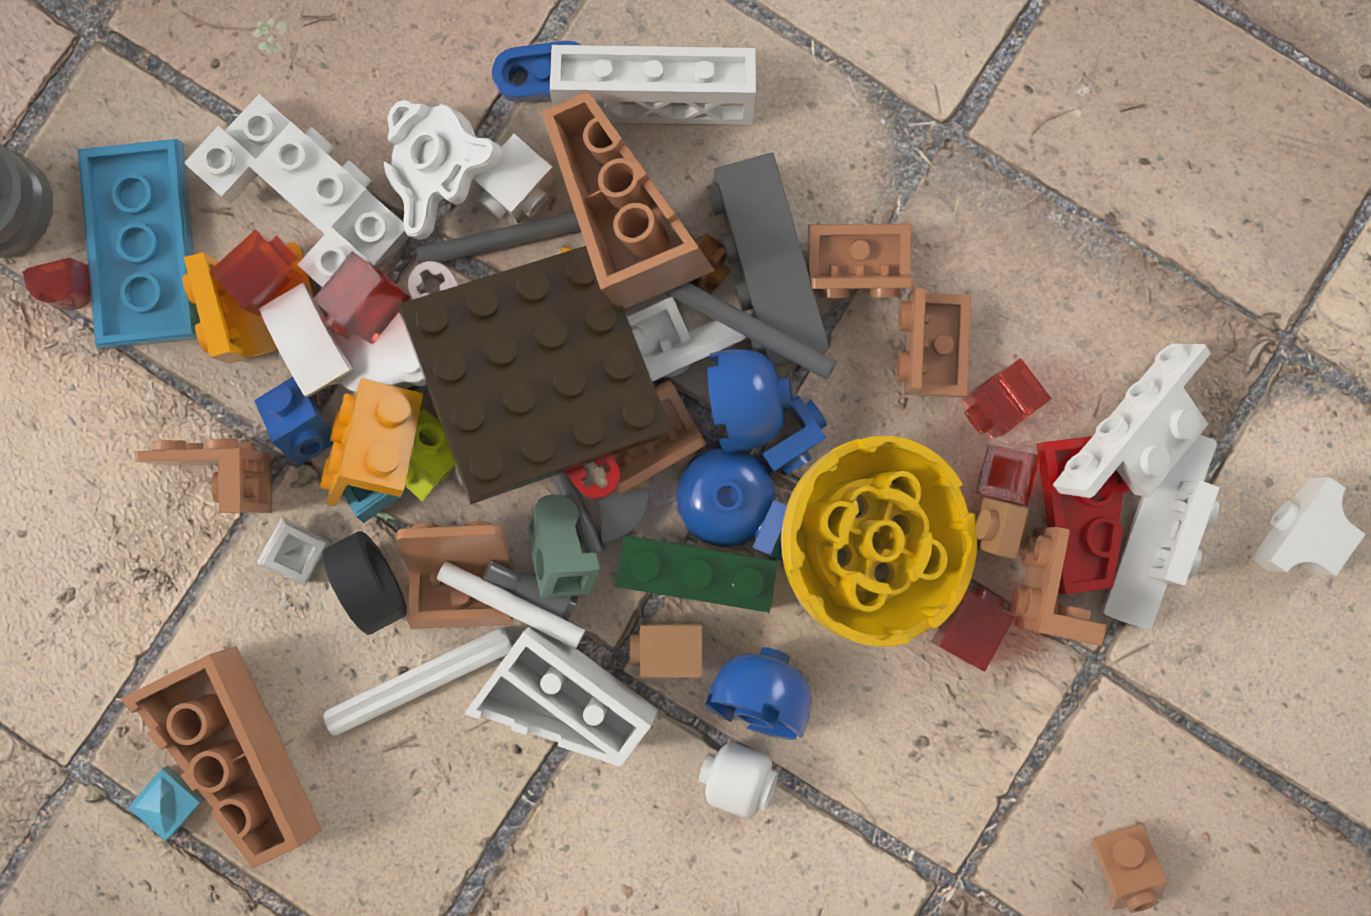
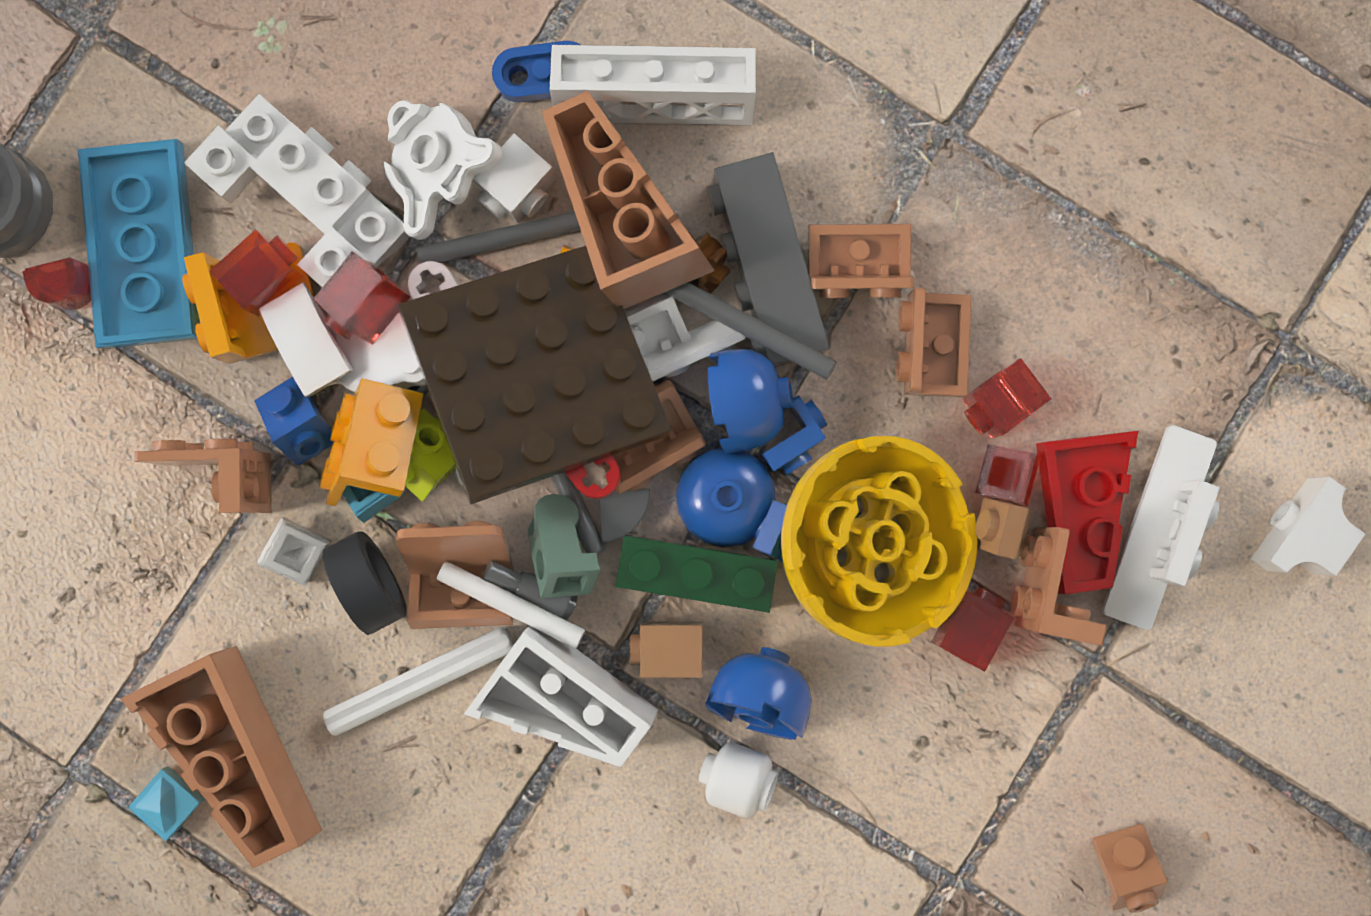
(1145, 430): white bracket -> none

